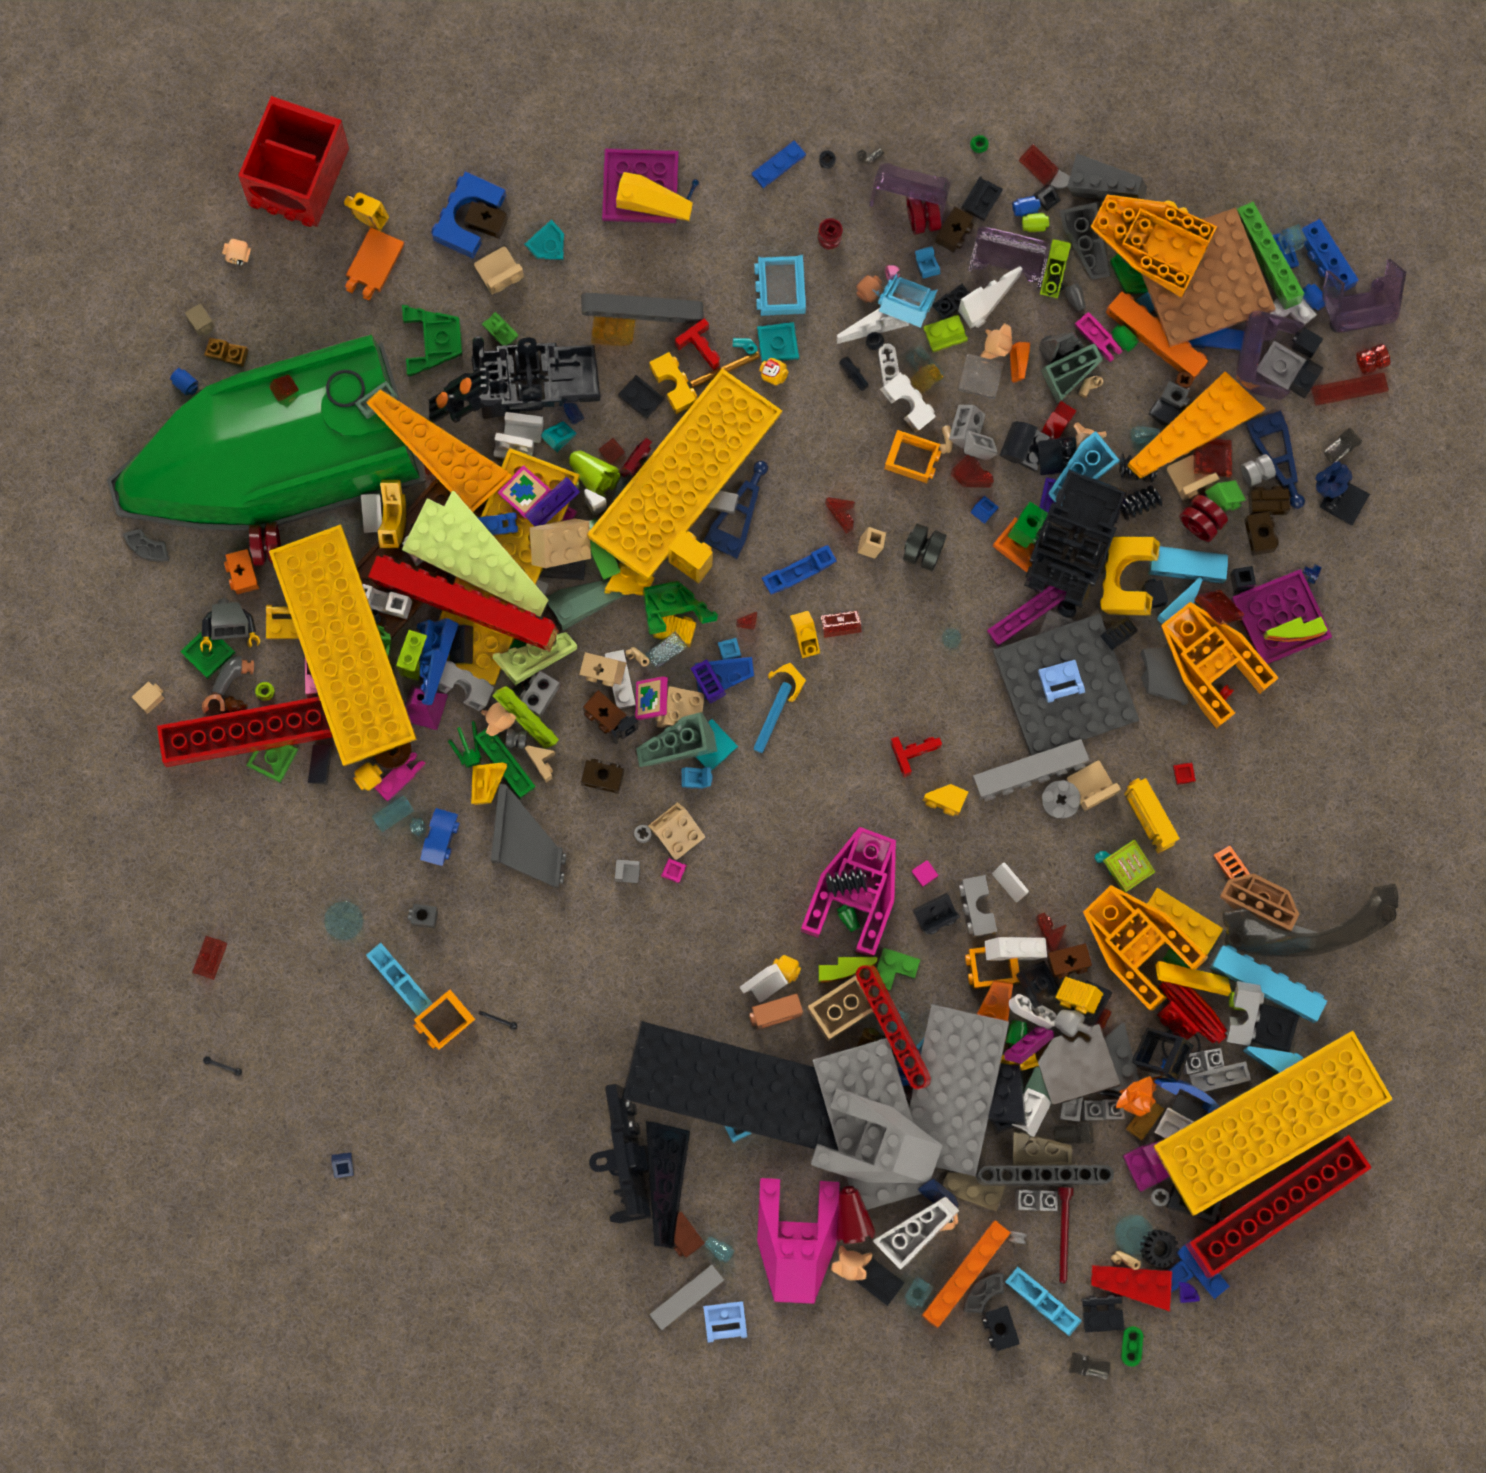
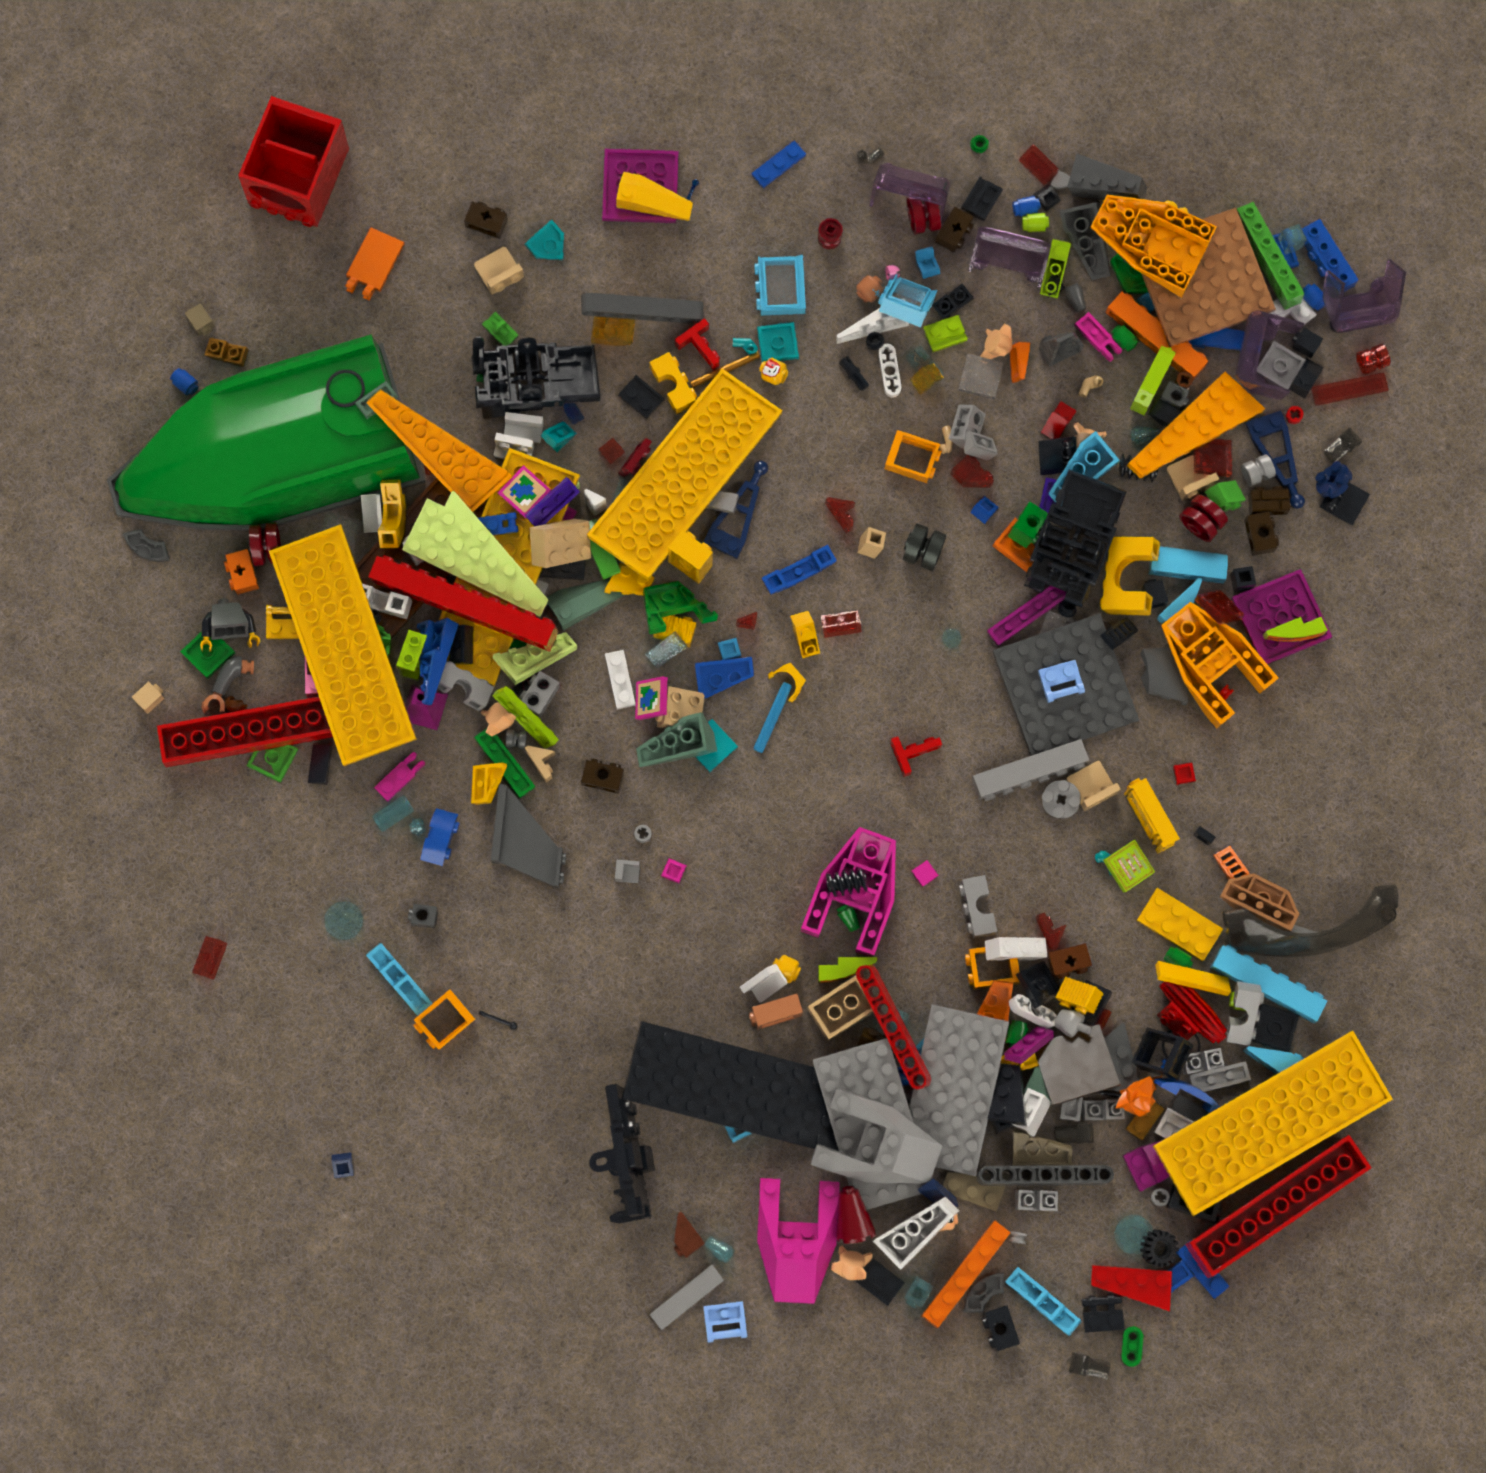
(207, 1060): black hinge -> none
(236, 252): light nougat head -> none
(264, 685): lime plate -> none
(283, 387): clear red slope -> none
(367, 210): yellow torso -> none
(368, 776): yellow head -> none
(391, 761): reddish brown dish -> none
(441, 338): green wing -> none
(463, 388): black piece -> none
(468, 189): blue arch -> none
(469, 757): green plant -> none
(593, 665): tan brick -> none
(594, 473): lime cone -> none
(598, 703): reddish brown brick -> none
(626, 727): black plate -> none
(639, 656): tan arm -> none
(666, 1161): black wing -> none
(677, 831): tan bracket -> none
(696, 777): dark azure bracket -> none
(716, 695): dark purple slope -> none
(831, 163): black bush -> none
(895, 962): bright green plate -> none
(920, 411): white arch -> none
(936, 914): black bracket -> none
(947, 798): yellow slope -> none
(980, 302): white wedge -> none
(1010, 882): white slope -> none
(1022, 445): black brick -> none
(1065, 1195): dark red piece -> none
(1070, 371): sand green wedge -> none
(1119, 1257): tan arm -> none
(1133, 931): light orange wedge -> none
(1140, 500): black piece -> none
(1153, 380): none -> lime piece
(1187, 1293): dark purple tile -> none
(1204, 836): none -> black tile
(1293, 409): none -> red bush
(1312, 573): clear blue tile -> none

